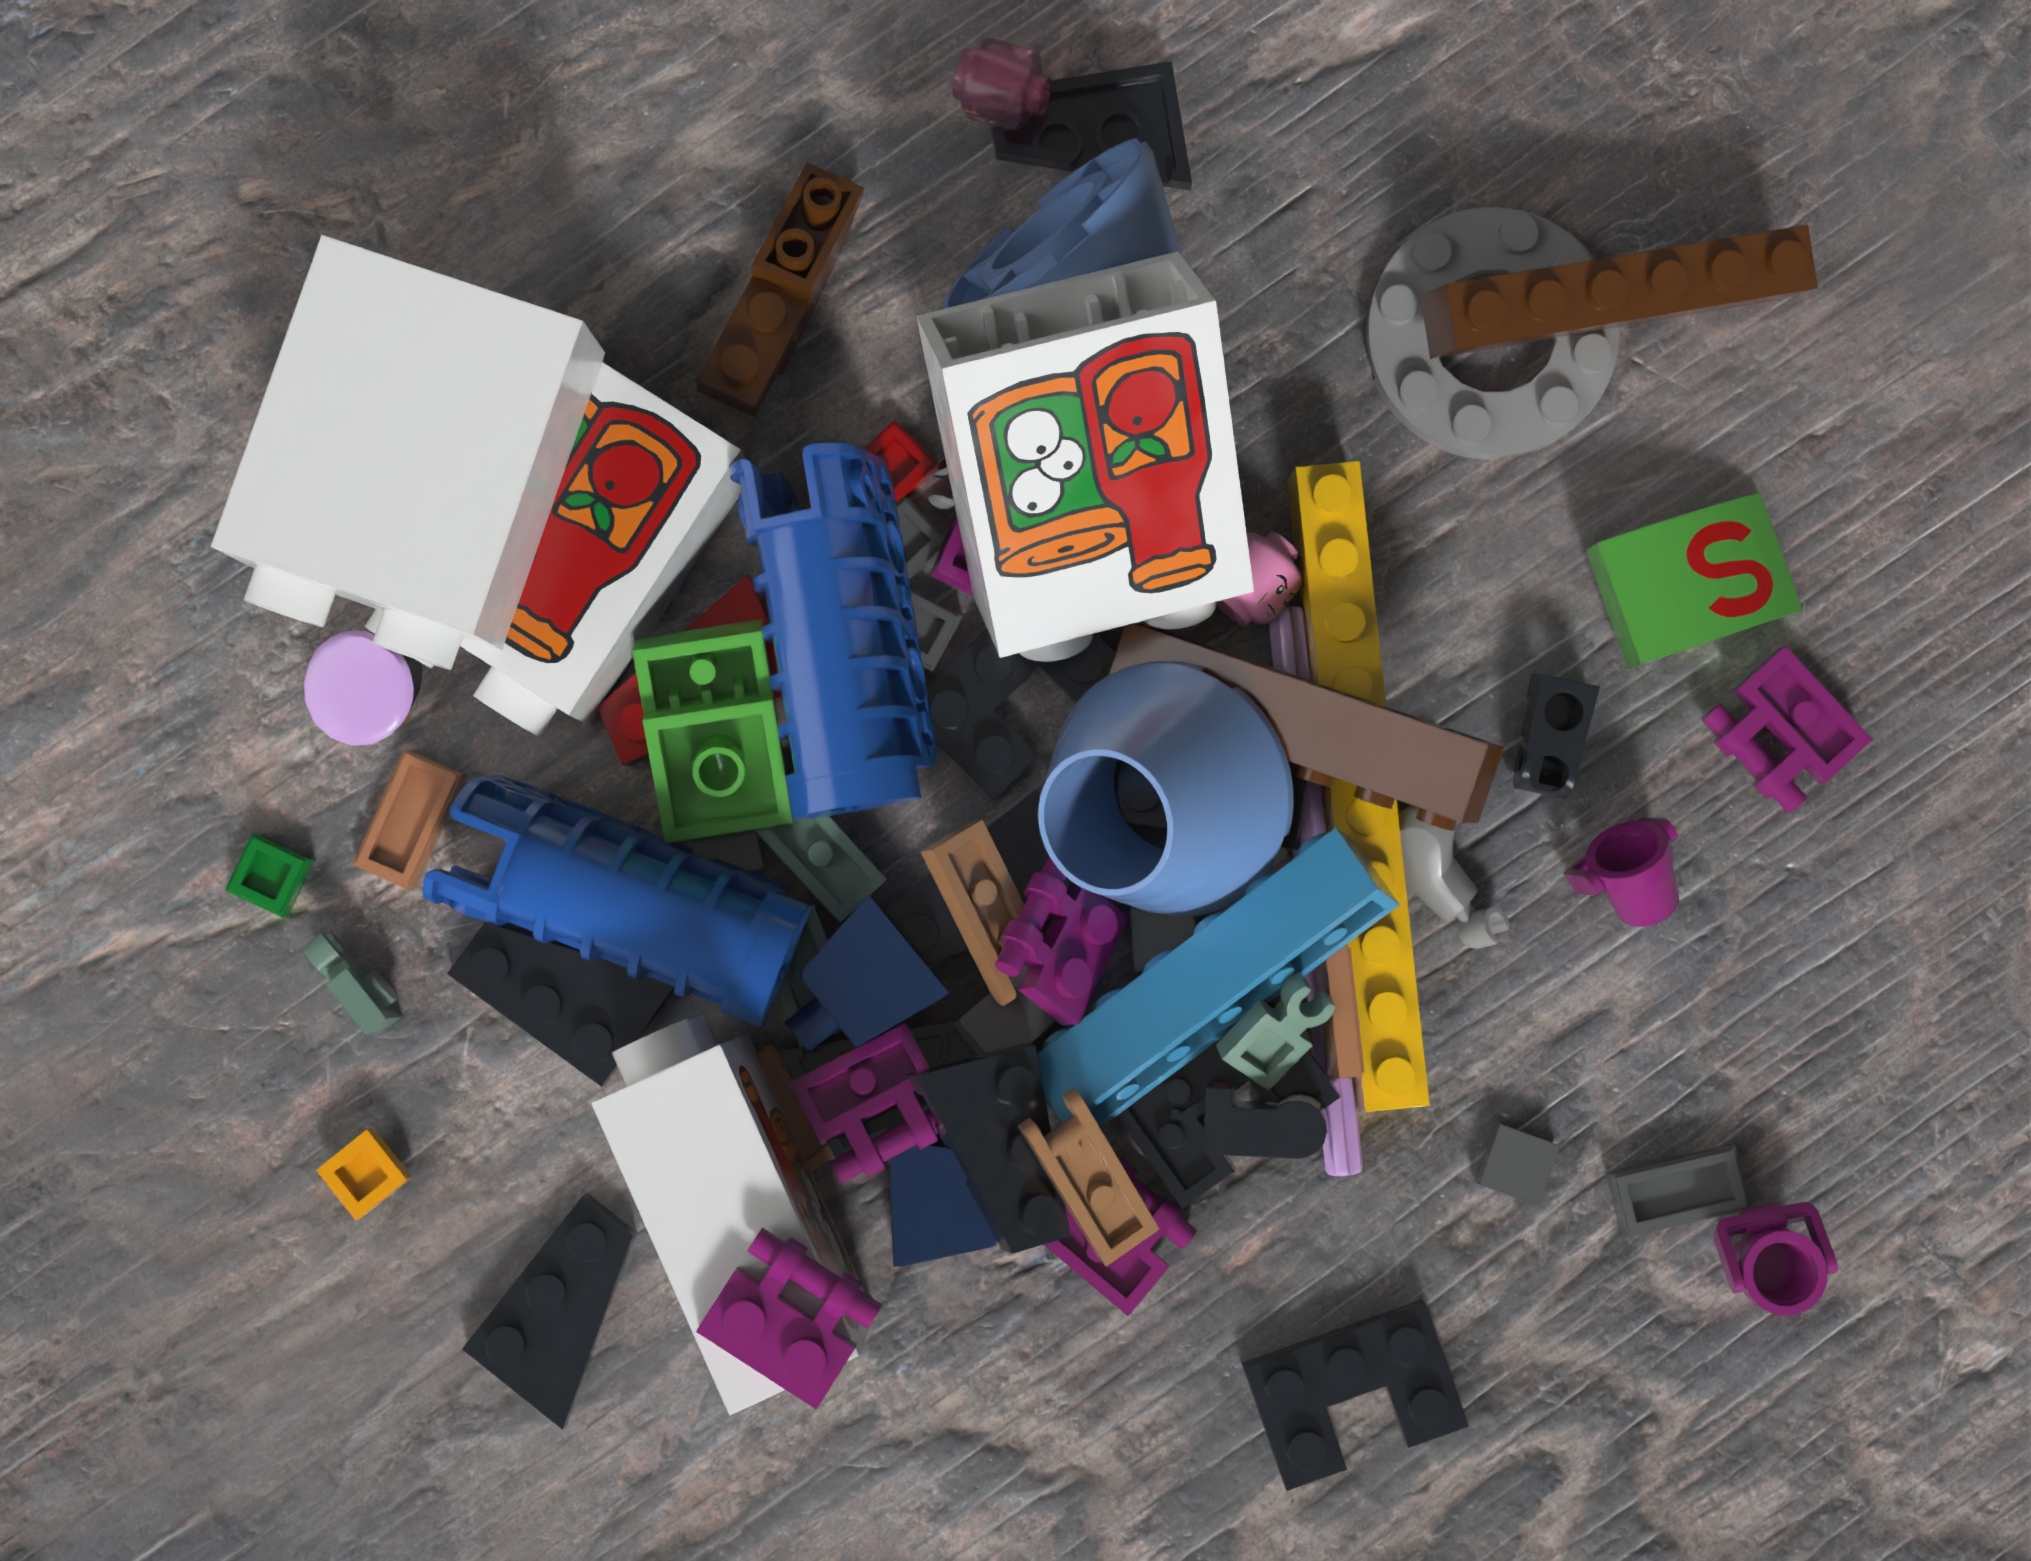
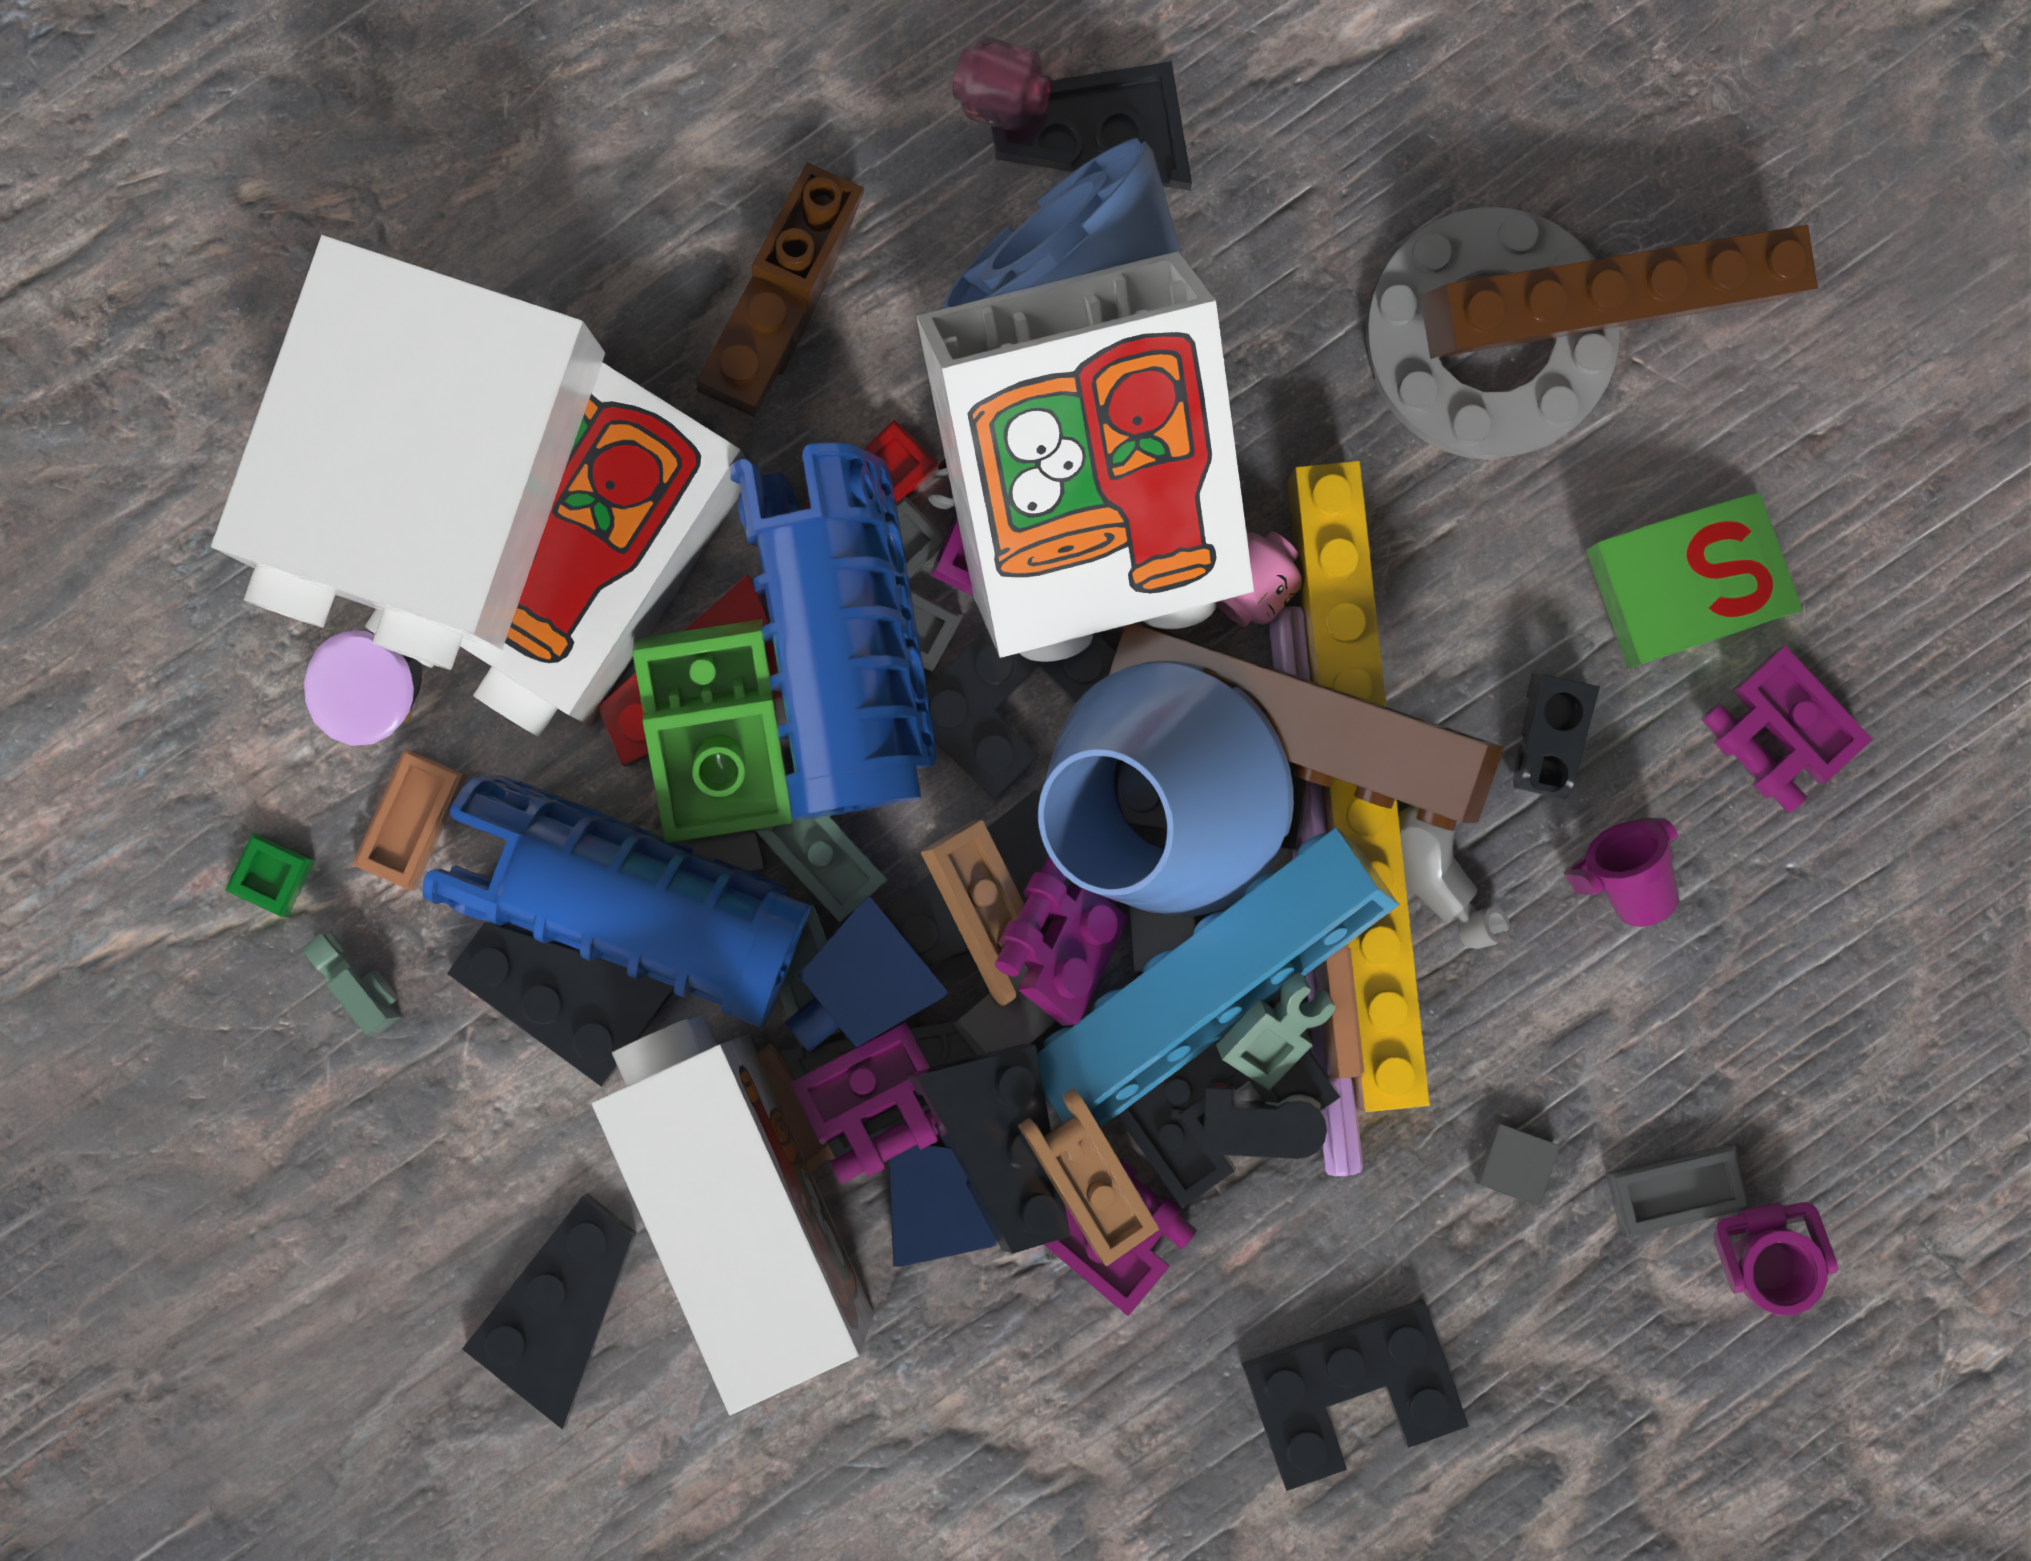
(364, 1173): light orange plate -> none
(777, 1335): magenta plate -> none

